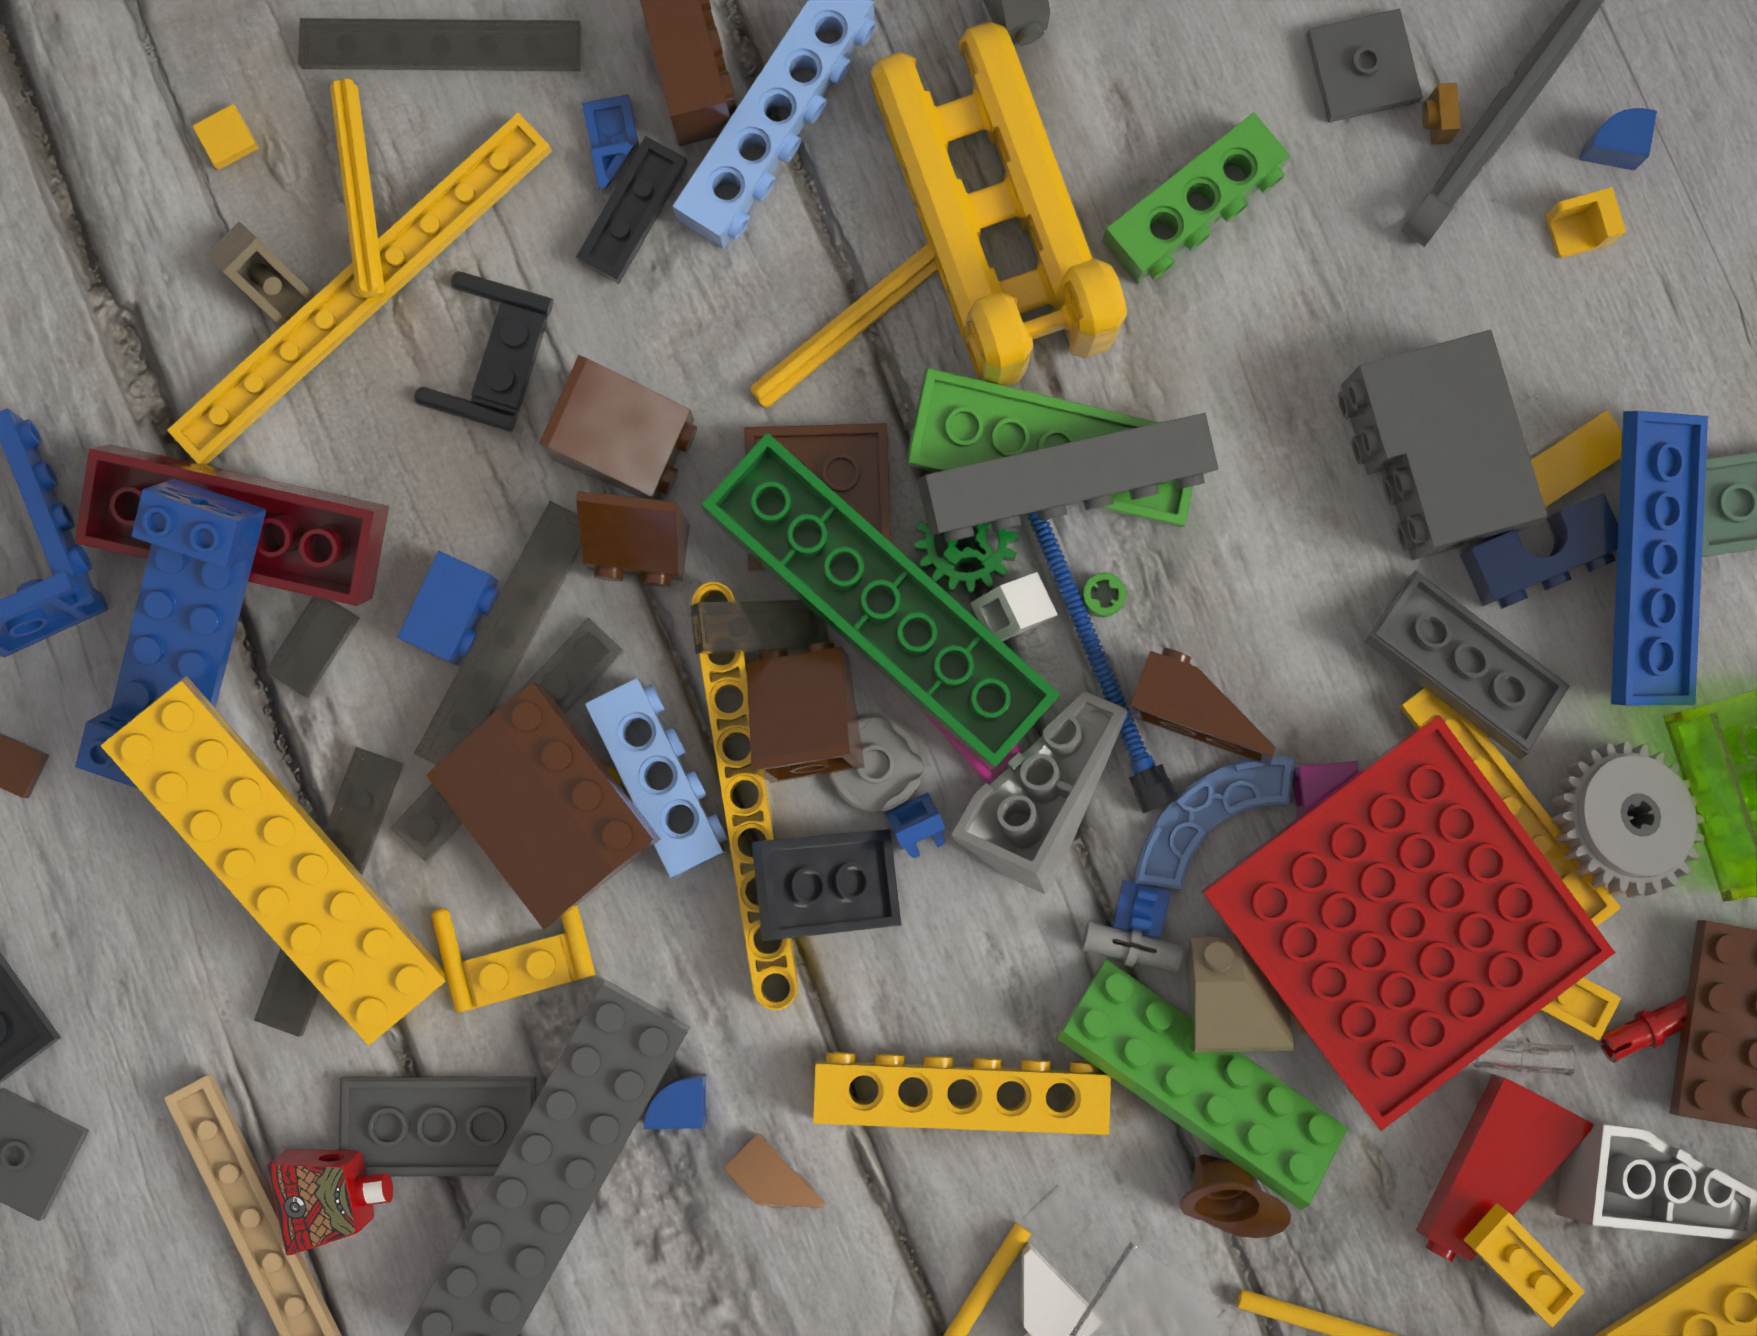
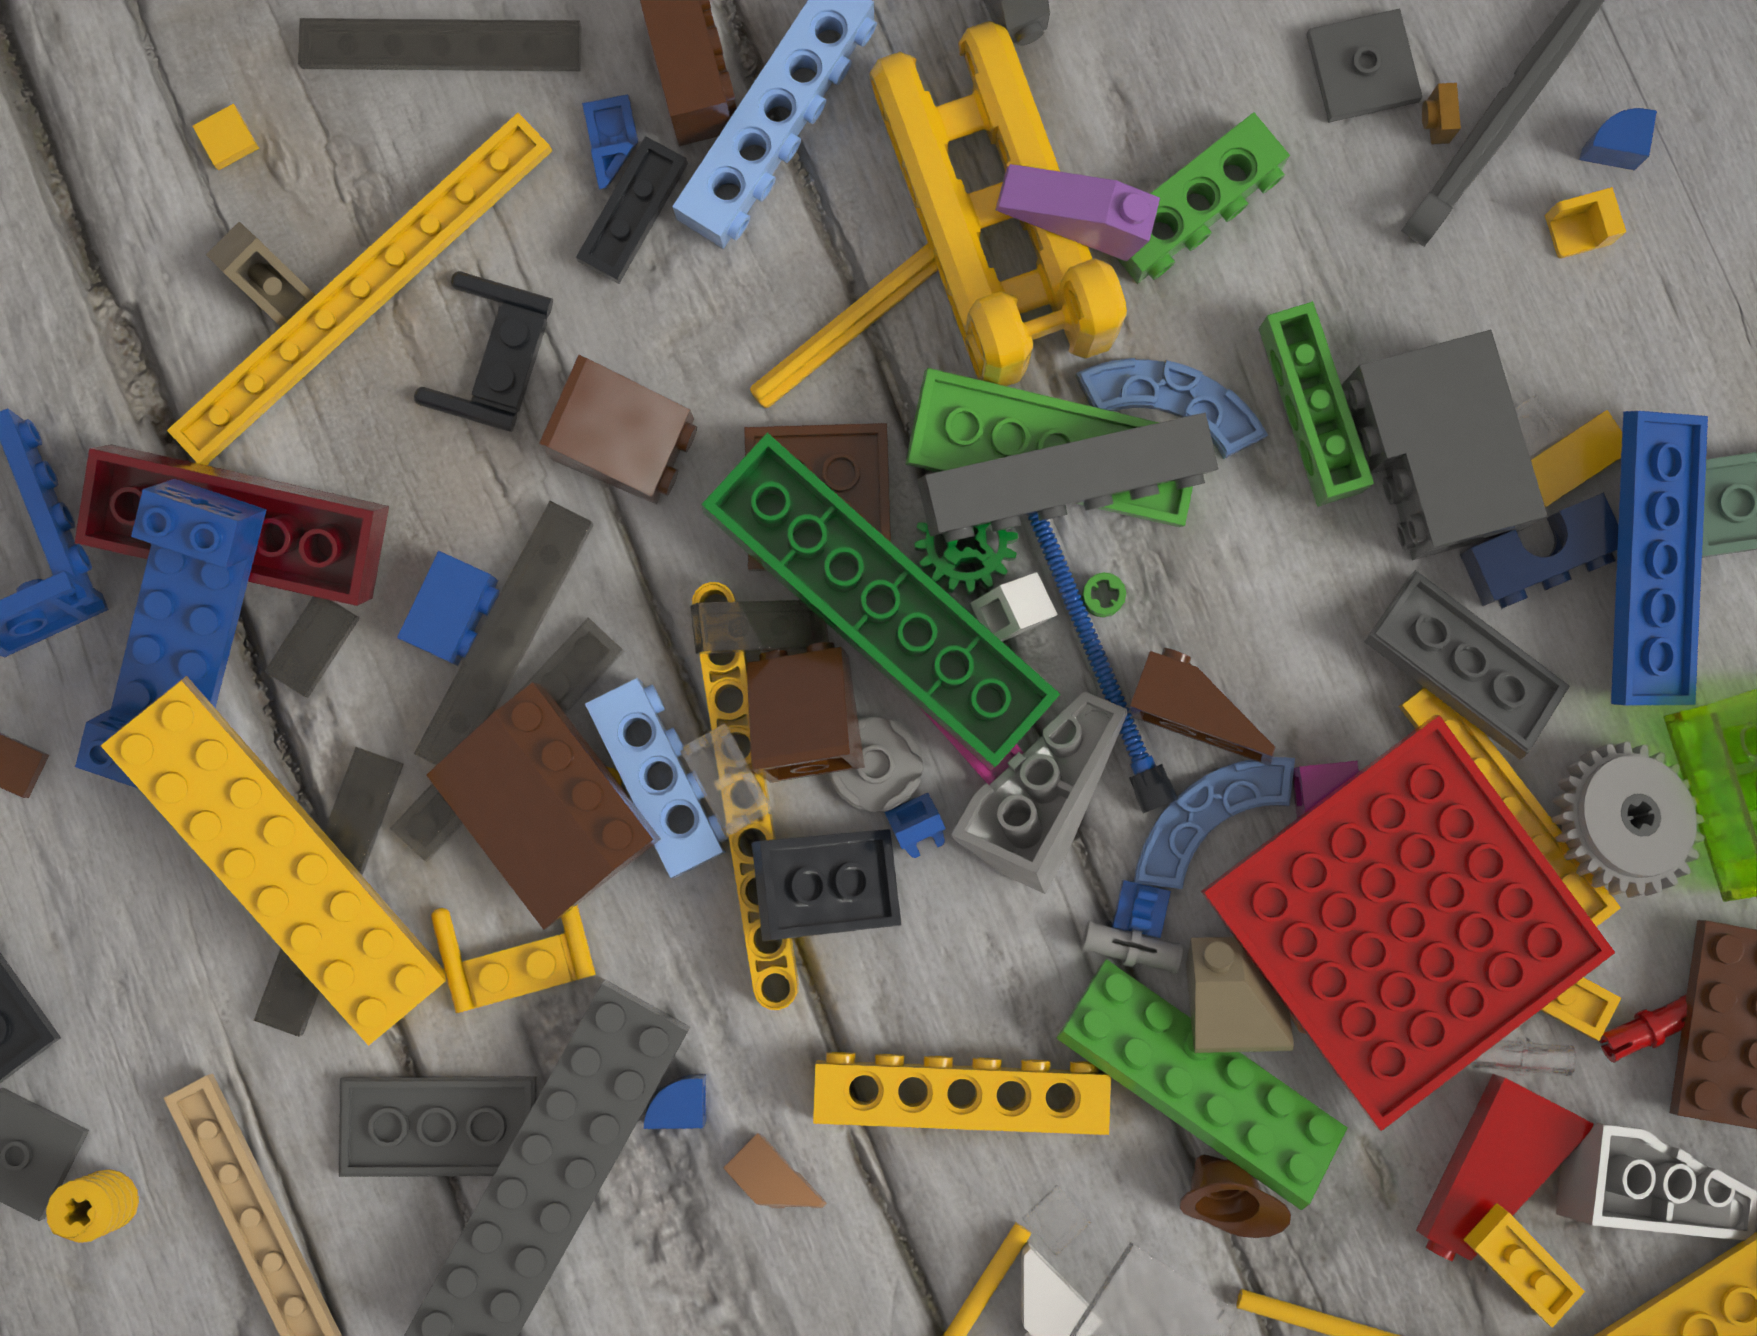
(92, 1206): none -> yellow piece
(324, 1195): torso -> none
(357, 188): yellow axle -> none
(632, 537): reddish brown slope -> none
(726, 780): none -> clear hinge
(1080, 208): none -> medium lavender slope
(1174, 390): none -> medium blue tile
(1315, 404): none -> bright green brick

